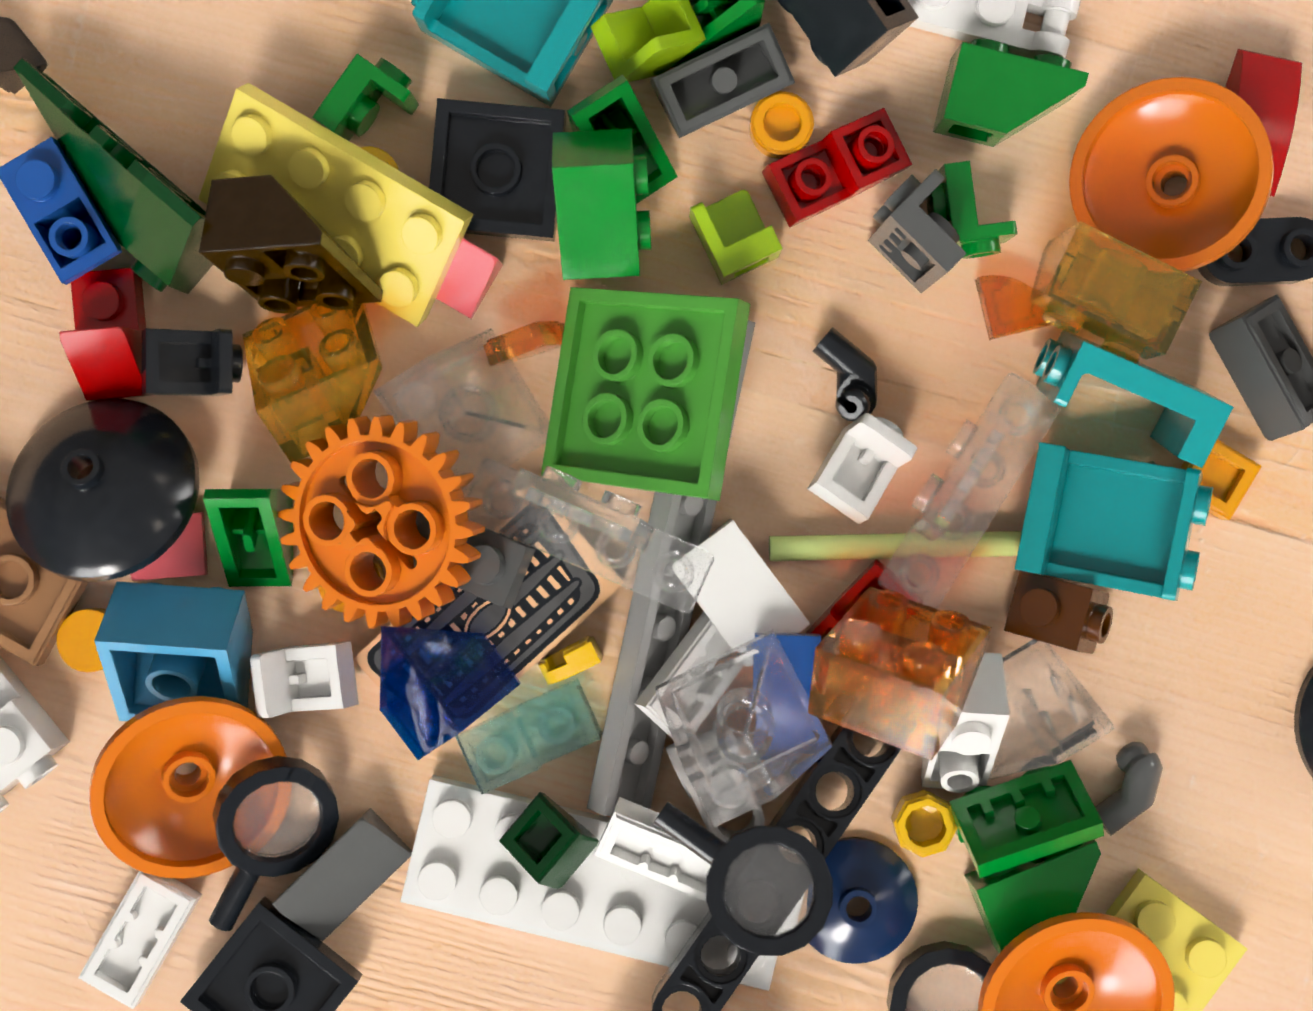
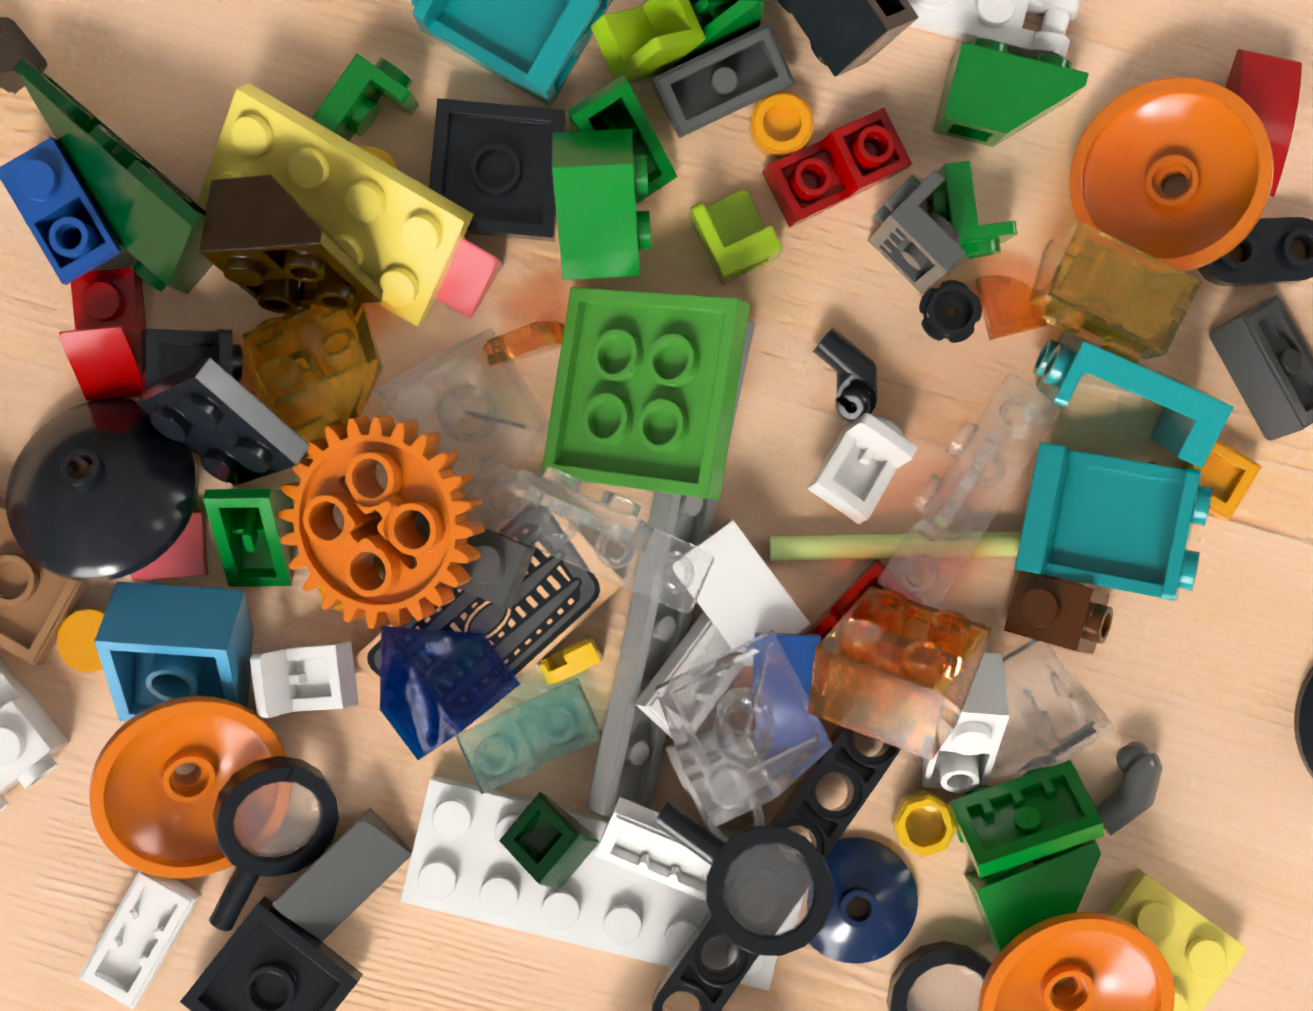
(222, 424): none -> black plate
(965, 303): none -> black plate

